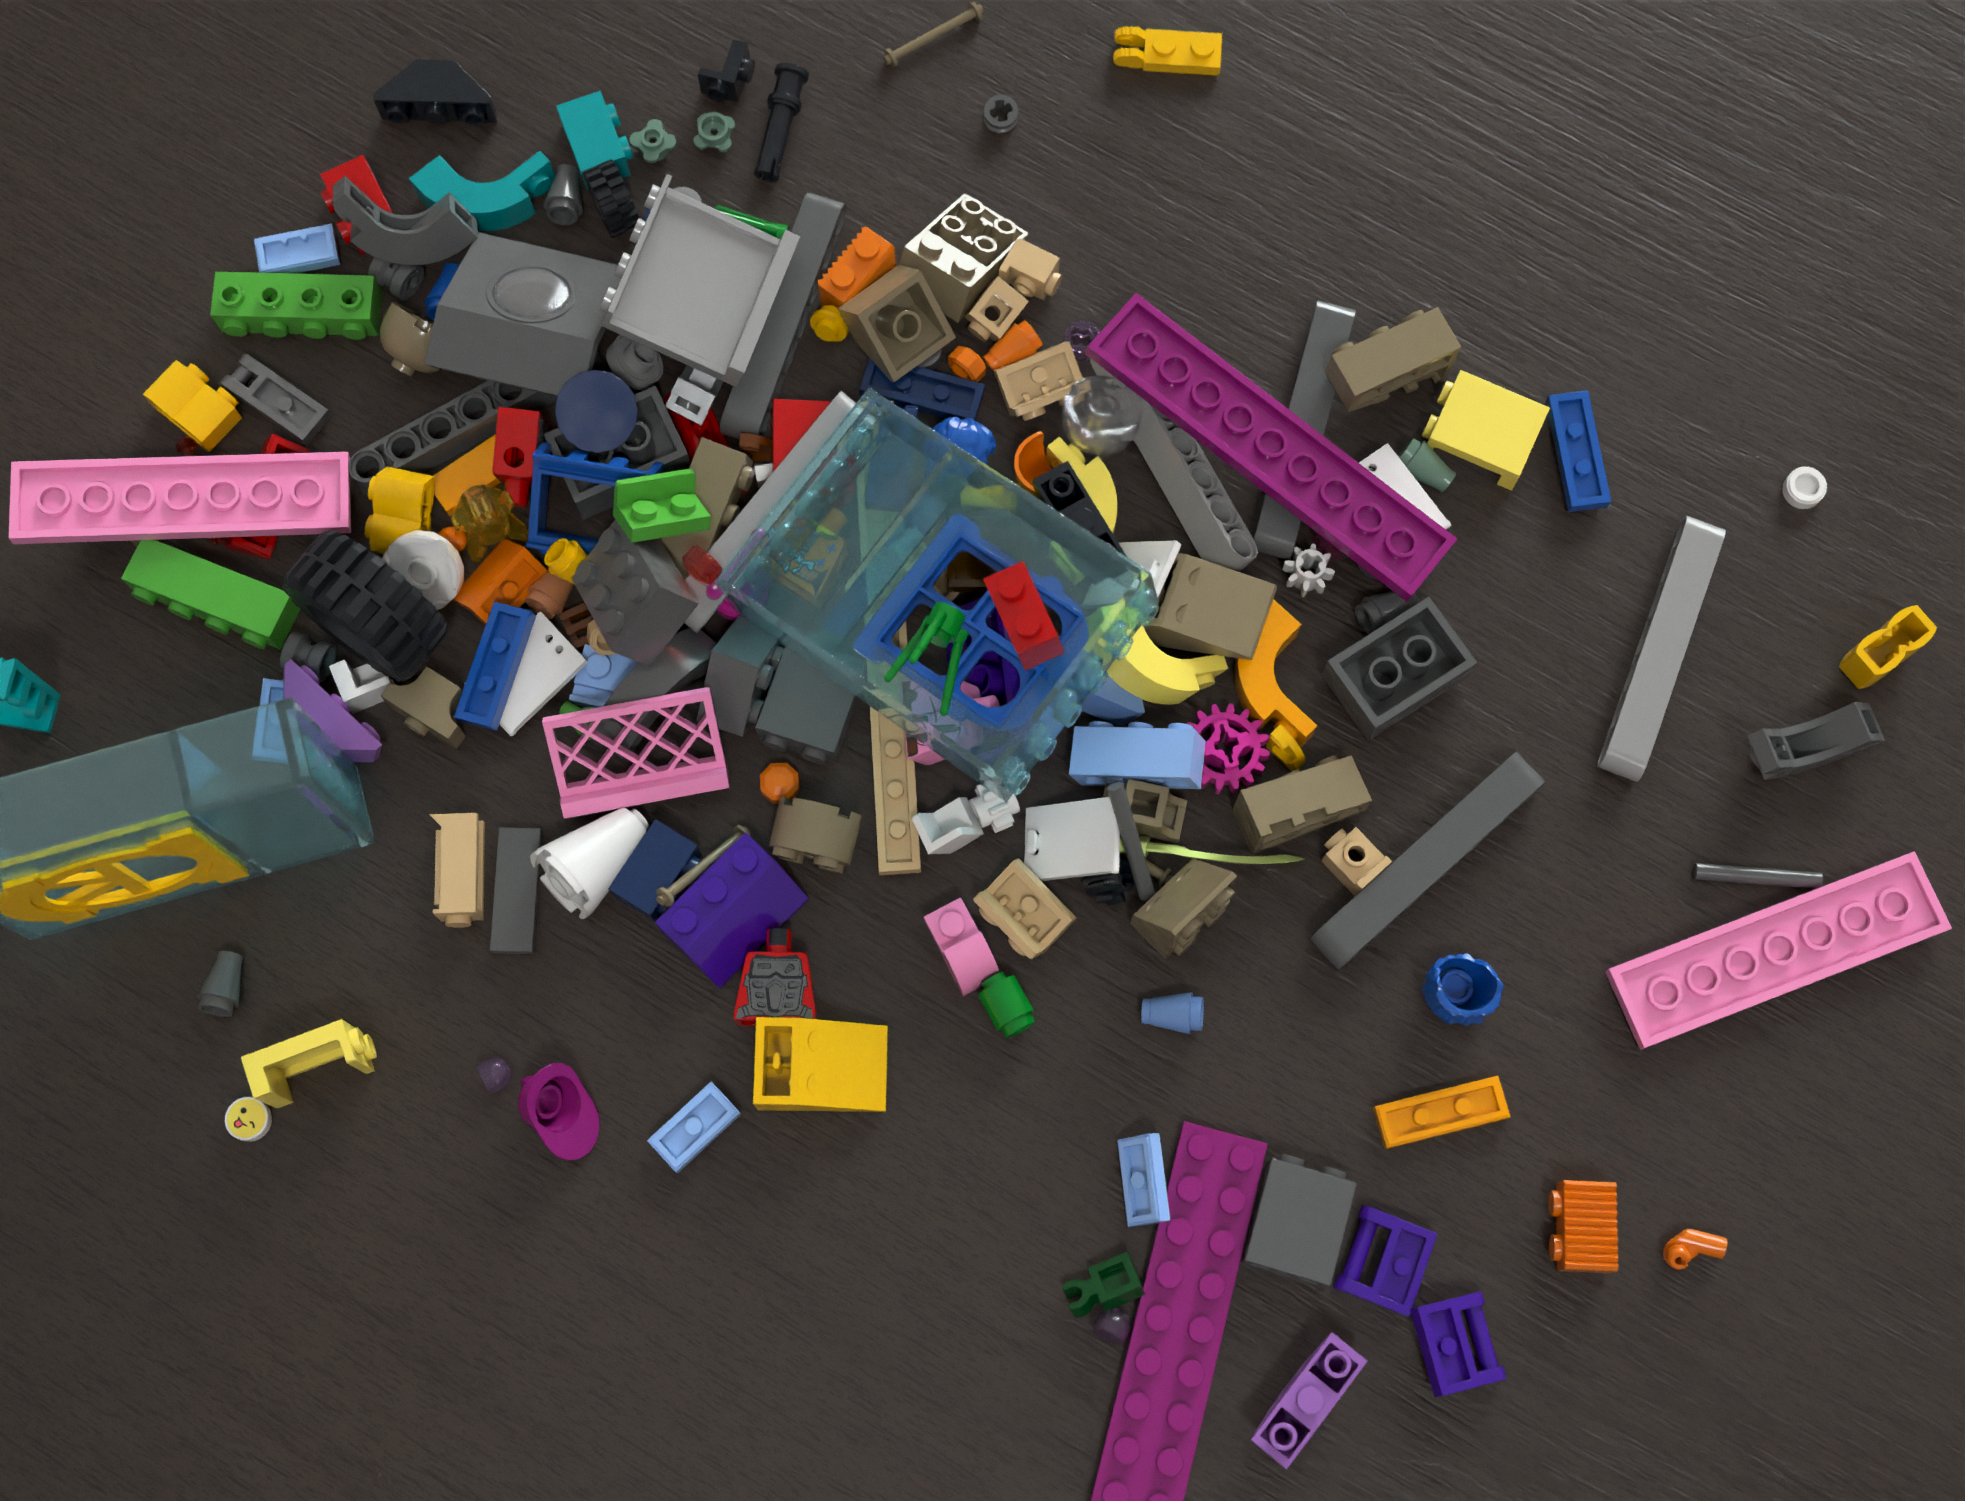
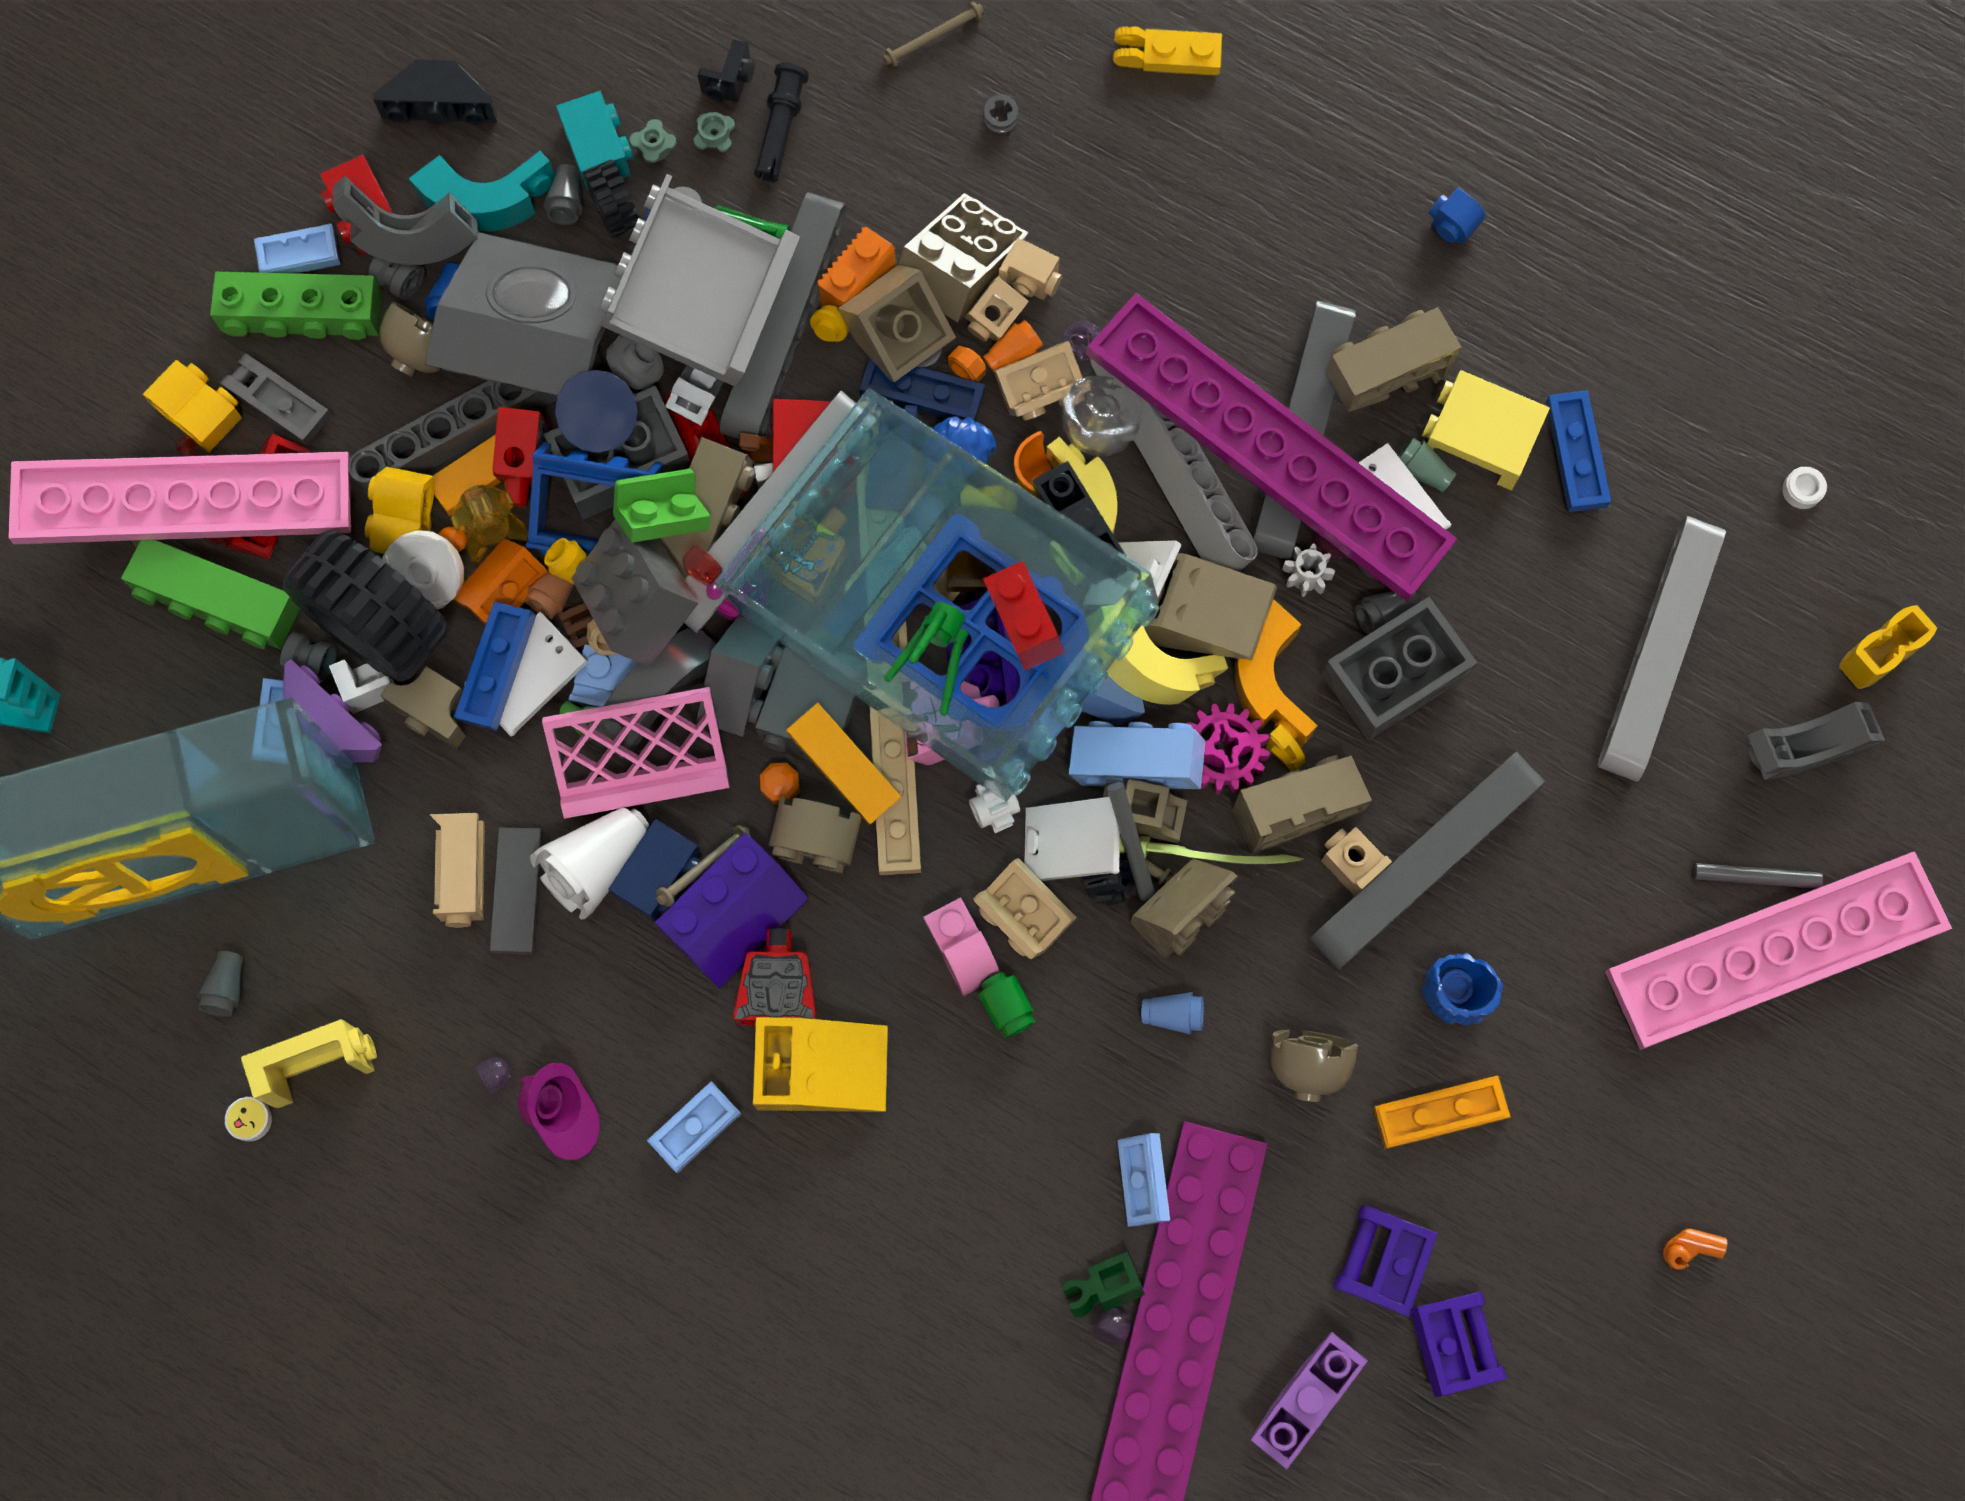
(843, 763): none -> light orange tile
(948, 827): white panel -> none
(1299, 1221): dark grey brick -> none
(1312, 1063): none -> dark tan cylinder
(1456, 216): none -> blue plate
(1584, 1226): orange brick -> none

